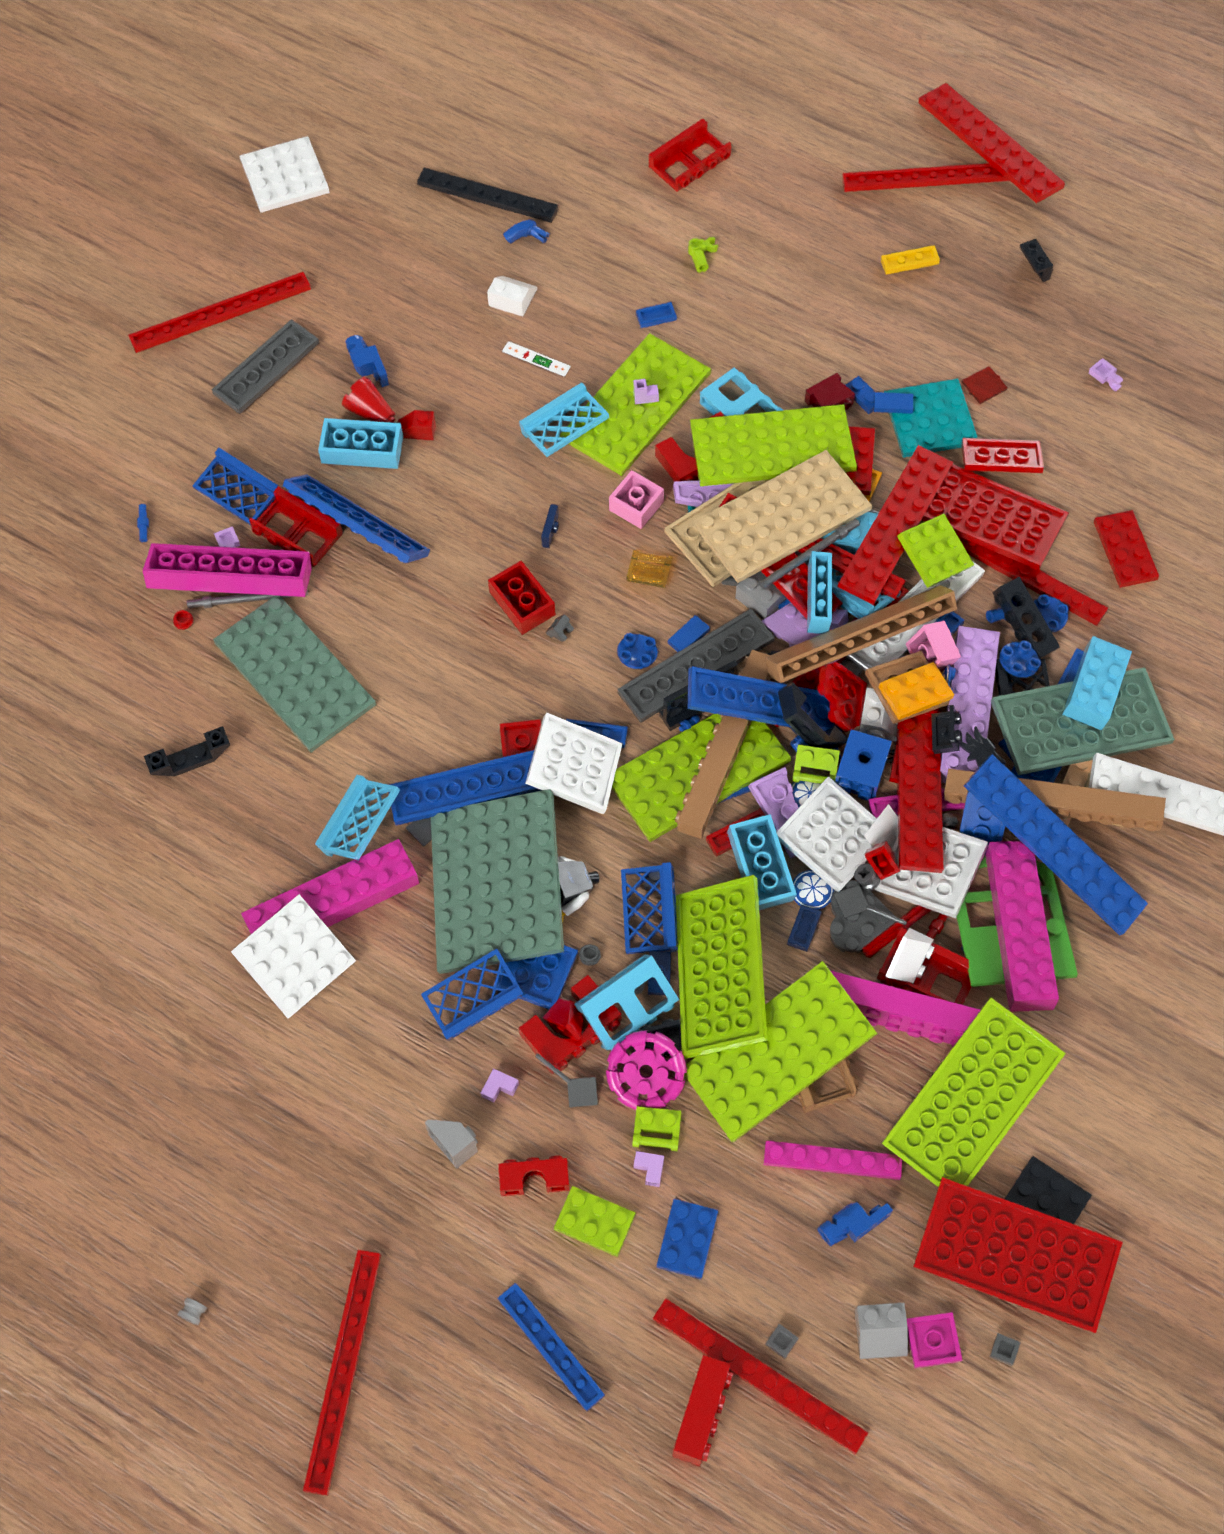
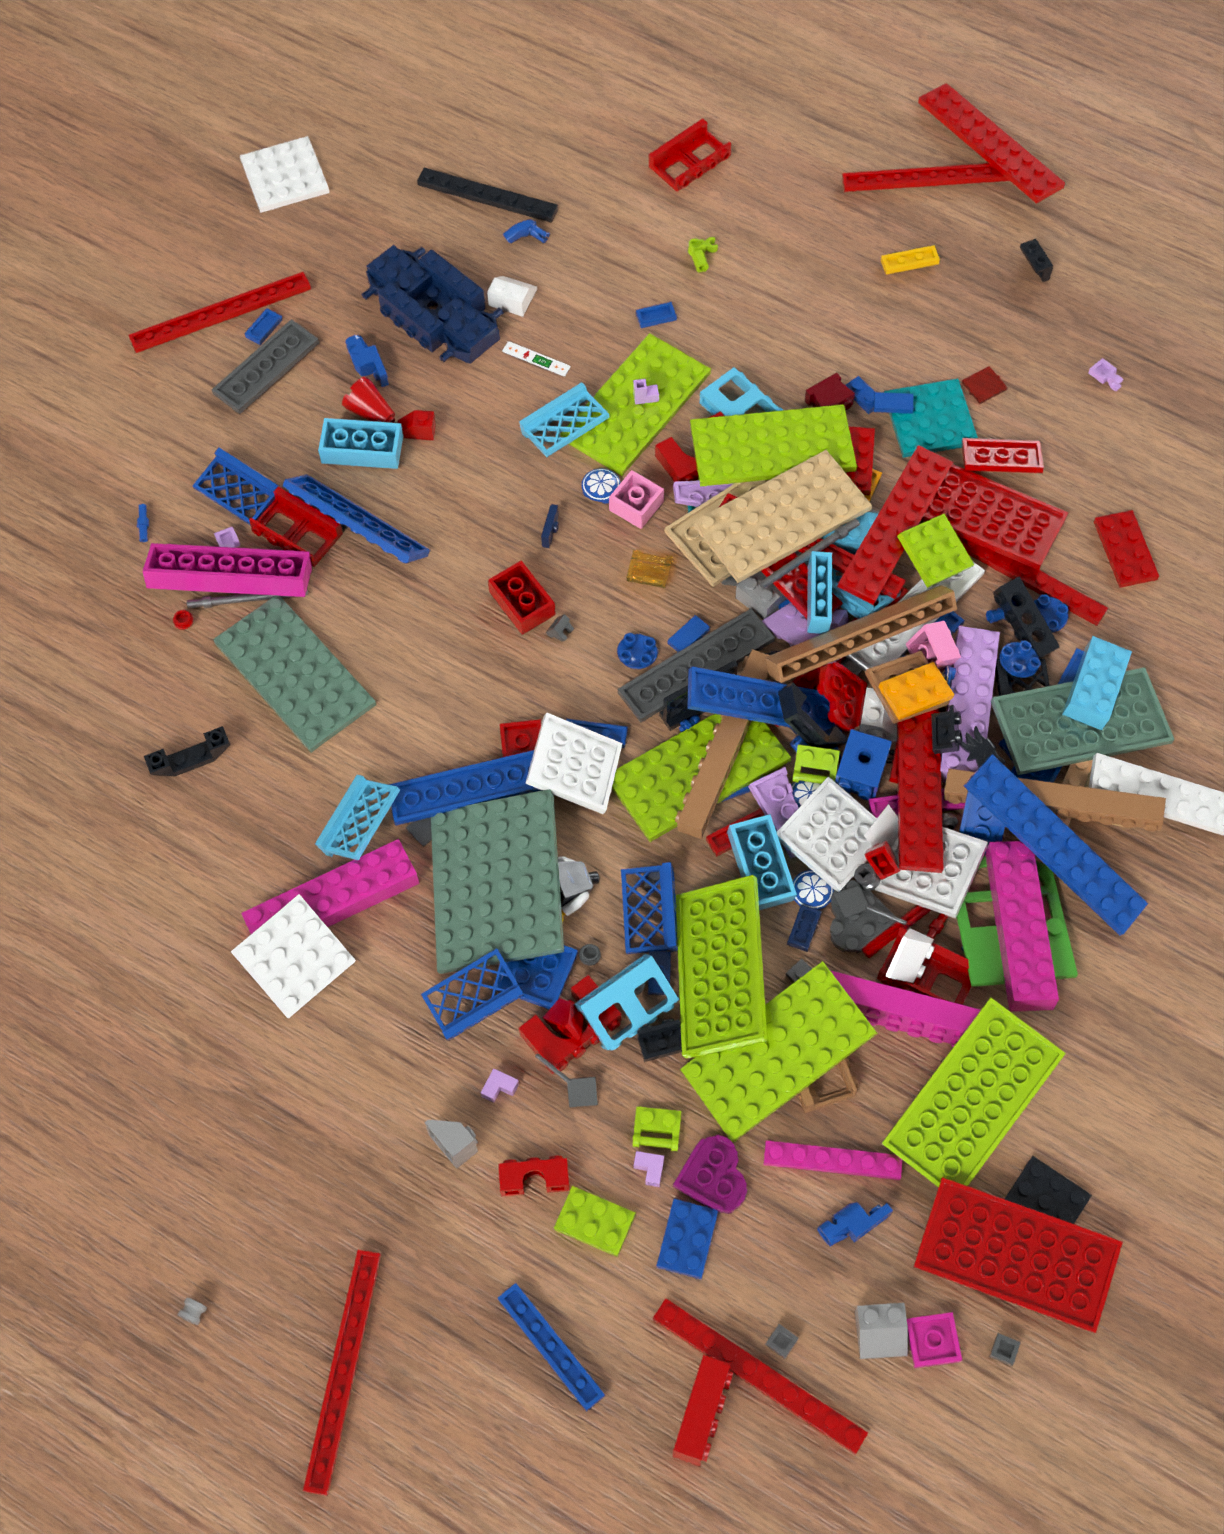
(263, 326): none -> blue tile
(412, 285): none -> dark blue piece
(600, 484): none -> dish
(646, 1084): dark pink plate -> none
(712, 1175): none -> magenta plate
(798, 970): none -> flat silver plate

